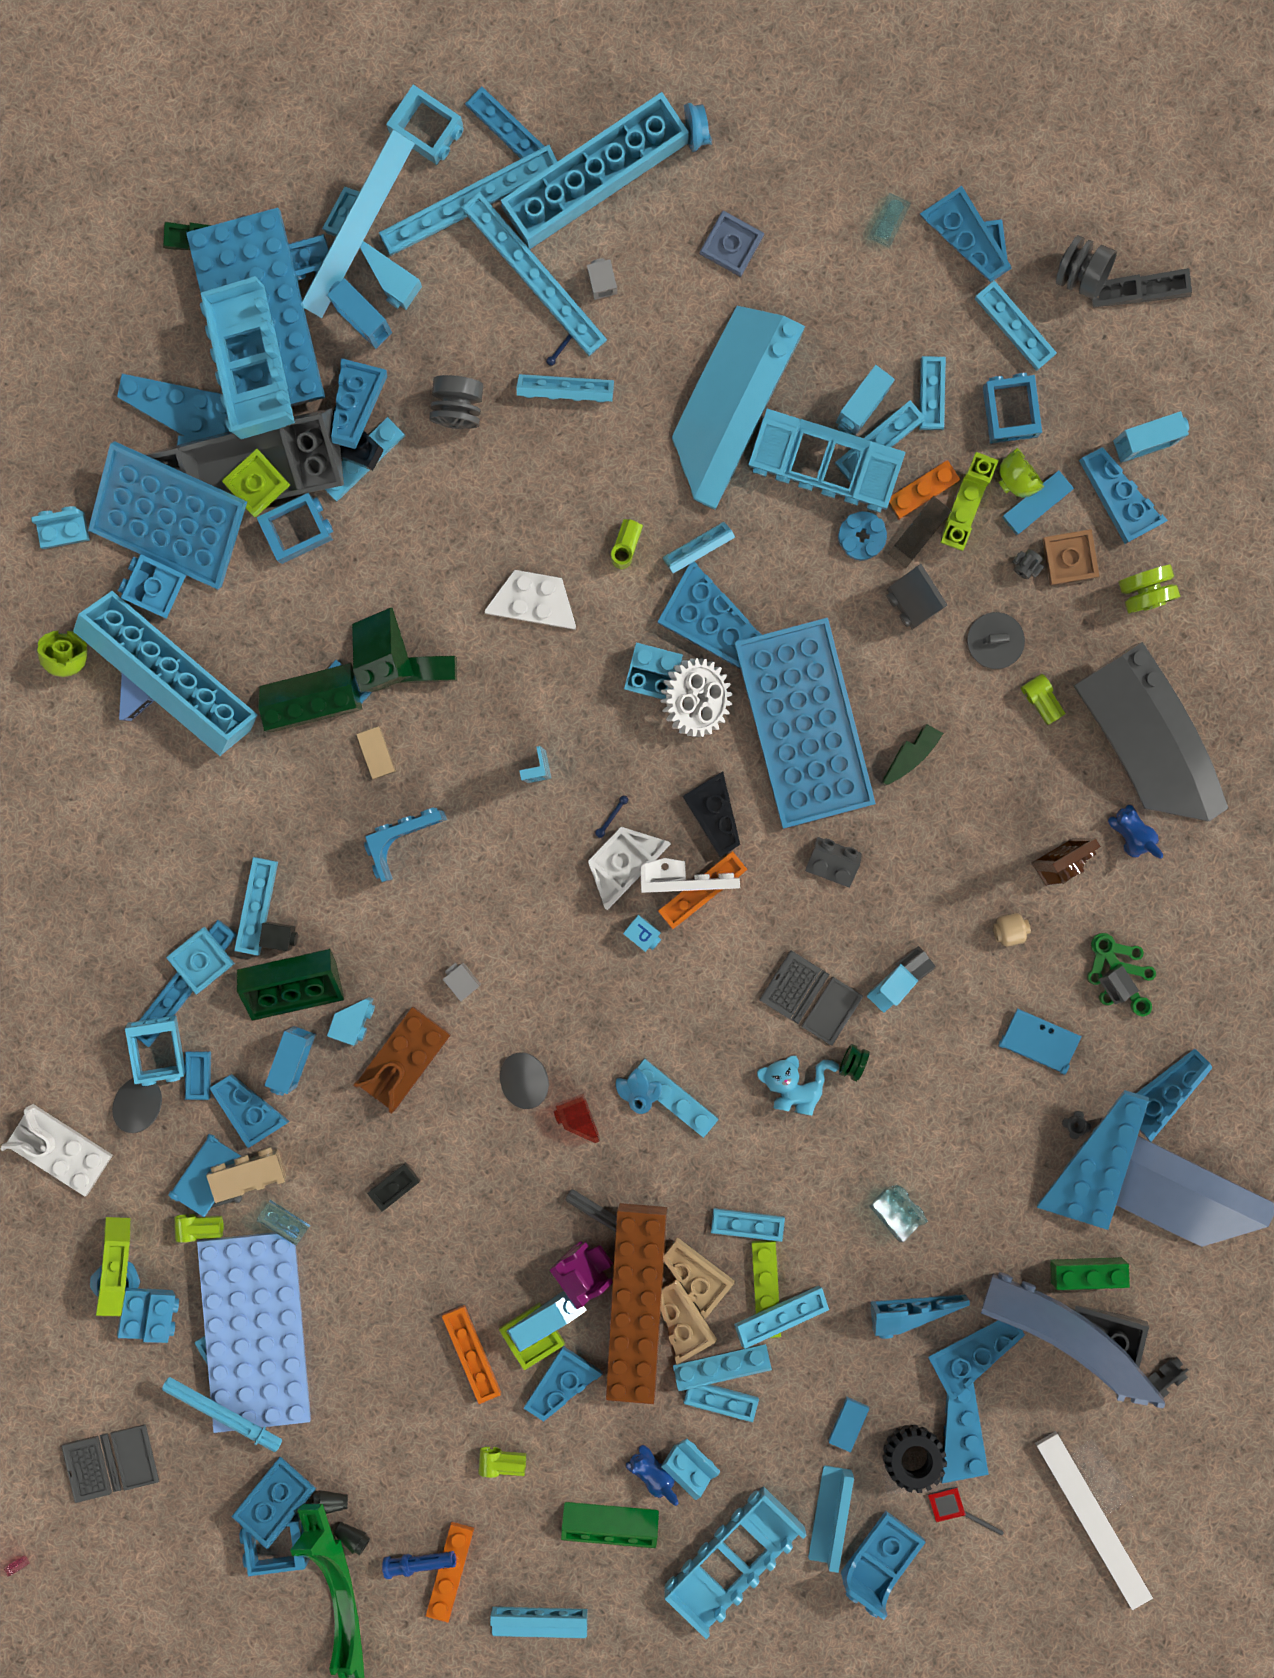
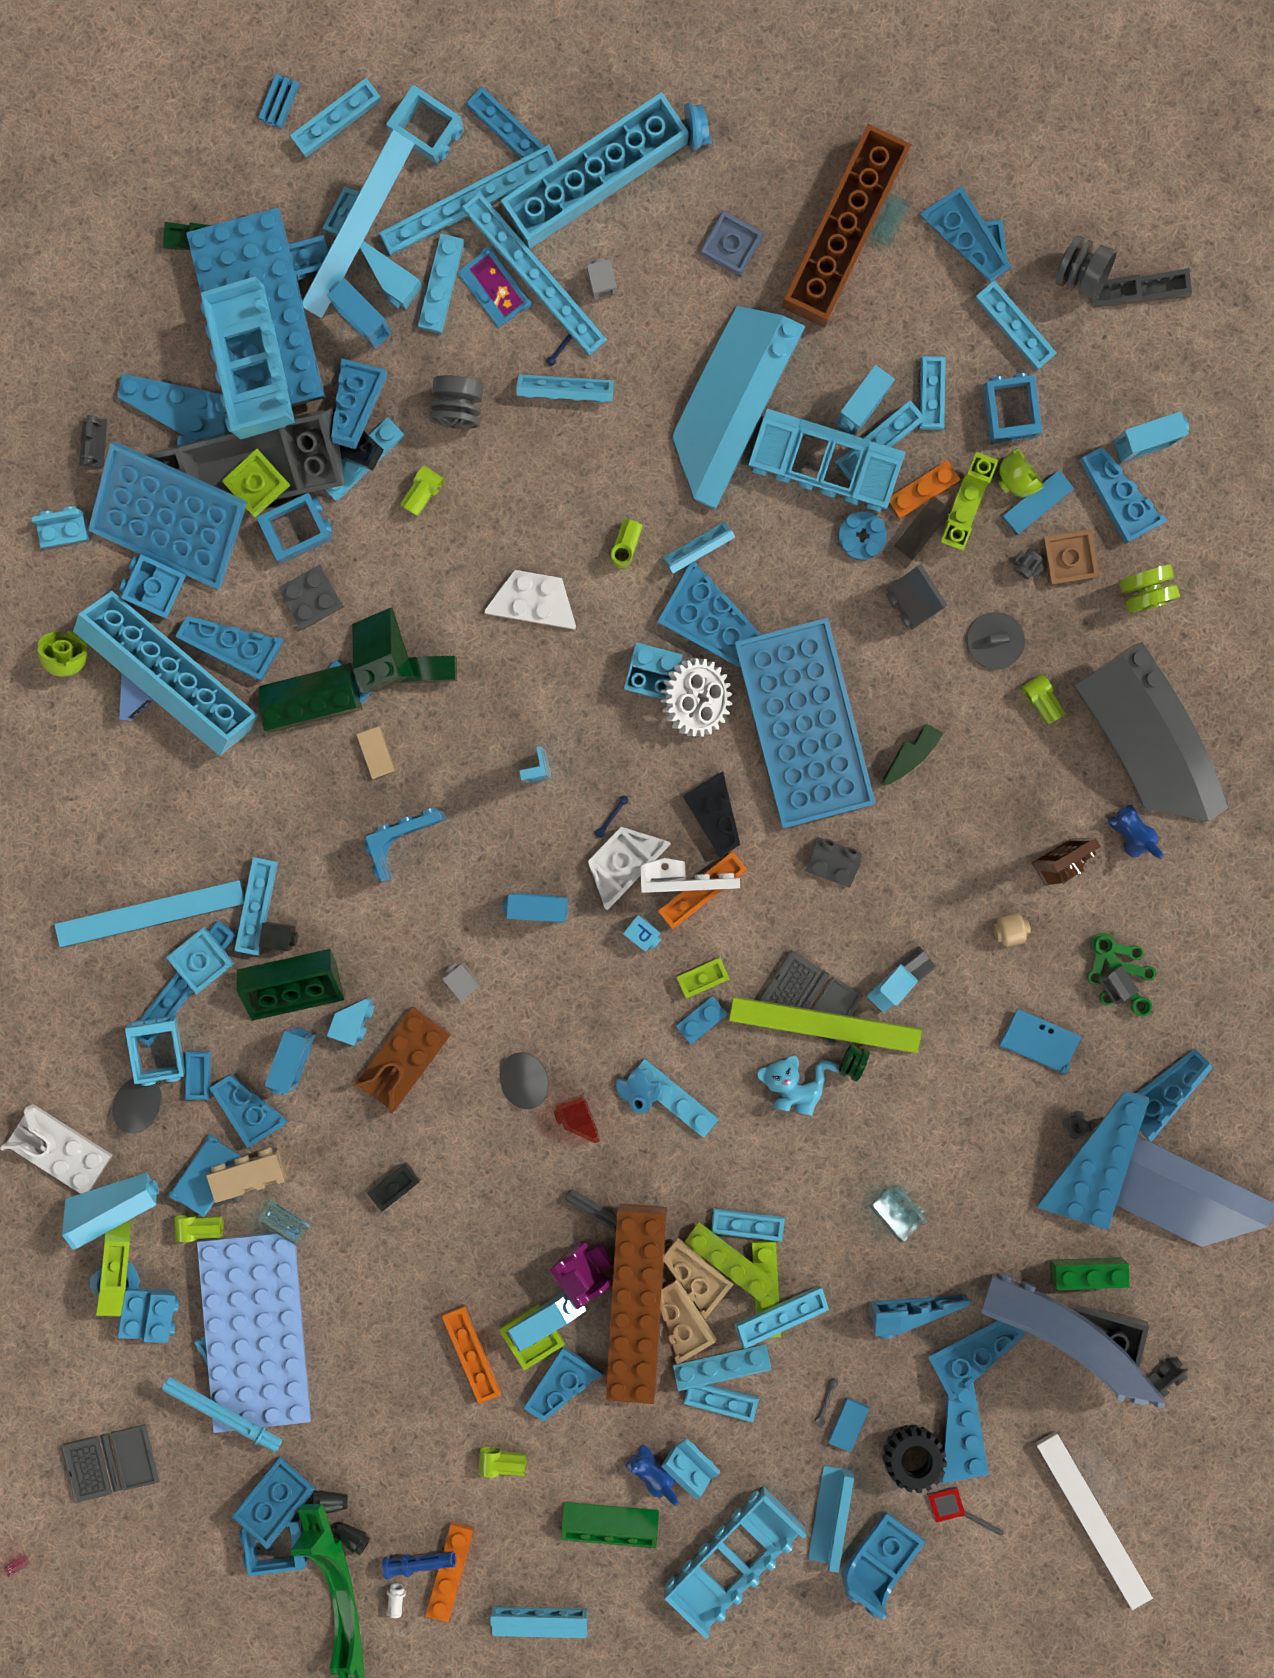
(93, 441): none -> dark grey hinge
(106, 1208): none -> medium azure slope
(150, 913): none -> medium azure tile
(238, 648): none -> dark azure wing
(270, 97): none -> dark azure tile
(311, 597): none -> dark grey plate
(336, 117): none -> medium azure plate
(396, 1593): none -> white pin
(424, 487): none -> lime piece
(441, 283): none -> medium azure plate
(490, 279): none -> door
(536, 907): none -> dark azure window
(701, 1019): none -> dark azure plate
(703, 977): none -> lime plate
(730, 1262): none -> lime plate
(820, 1421): none -> dark grey hinge
(825, 1024): none -> lime tile
(846, 225): none -> dark orange brick

